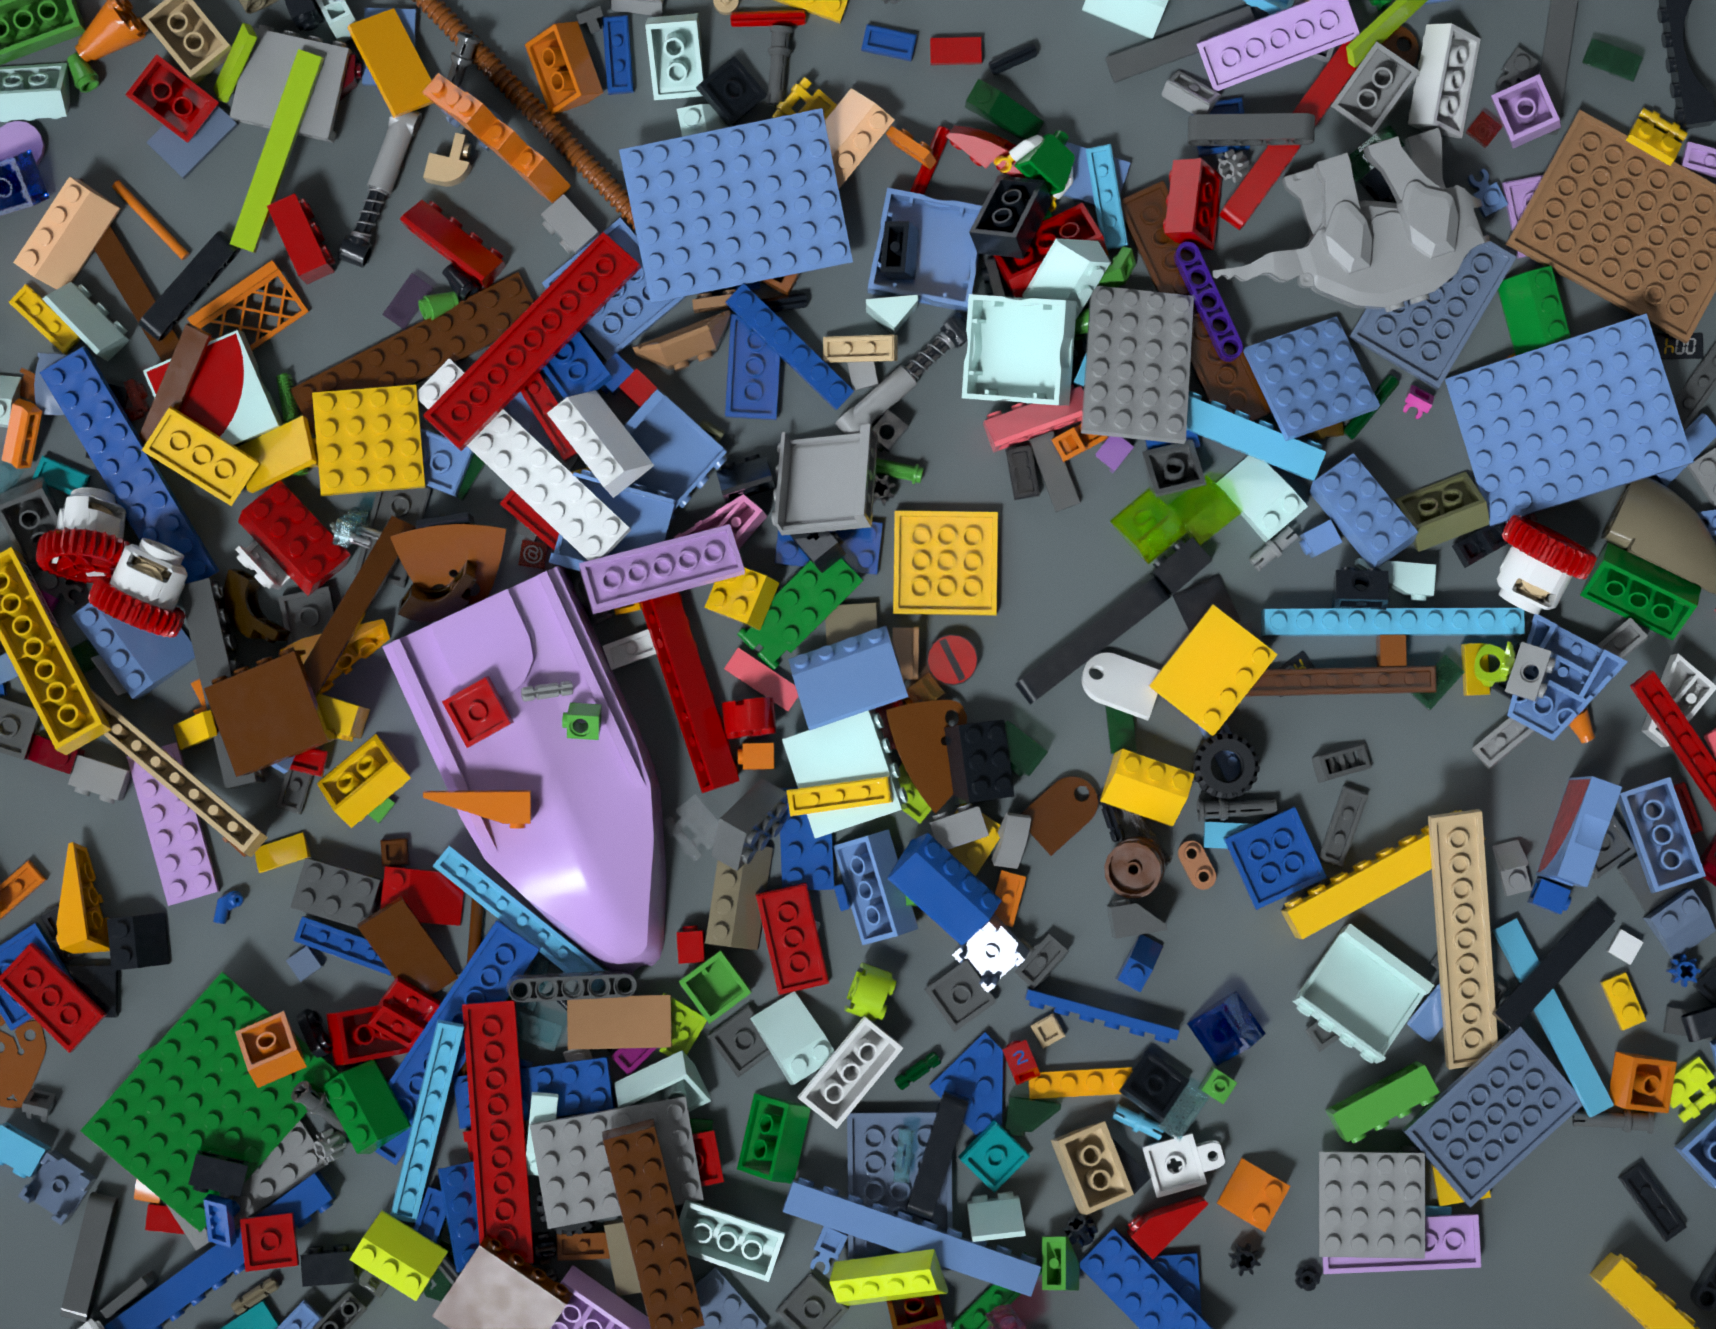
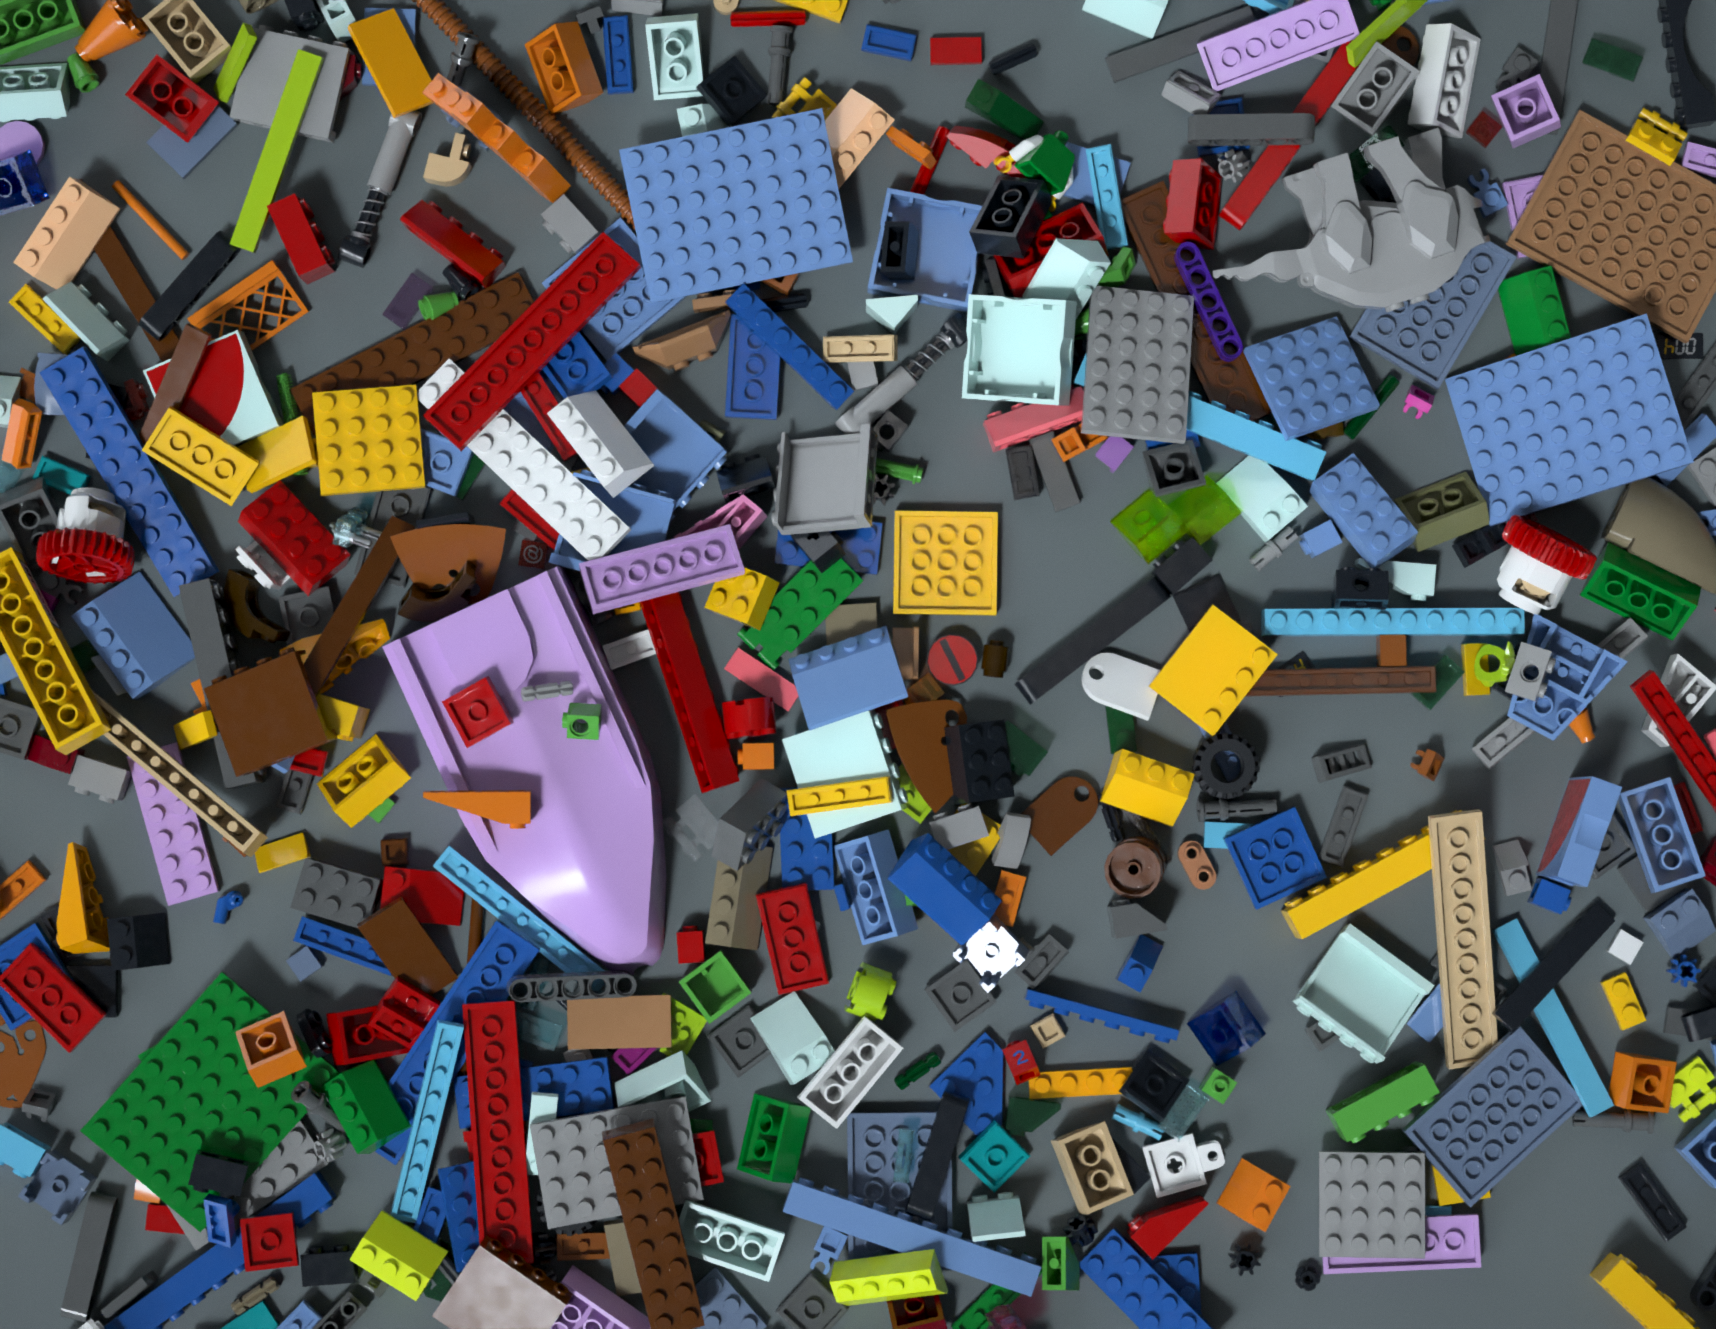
(144, 588): piece -> none
(995, 659): none -> dark brown brick
(1430, 764): none -> dark orange tile

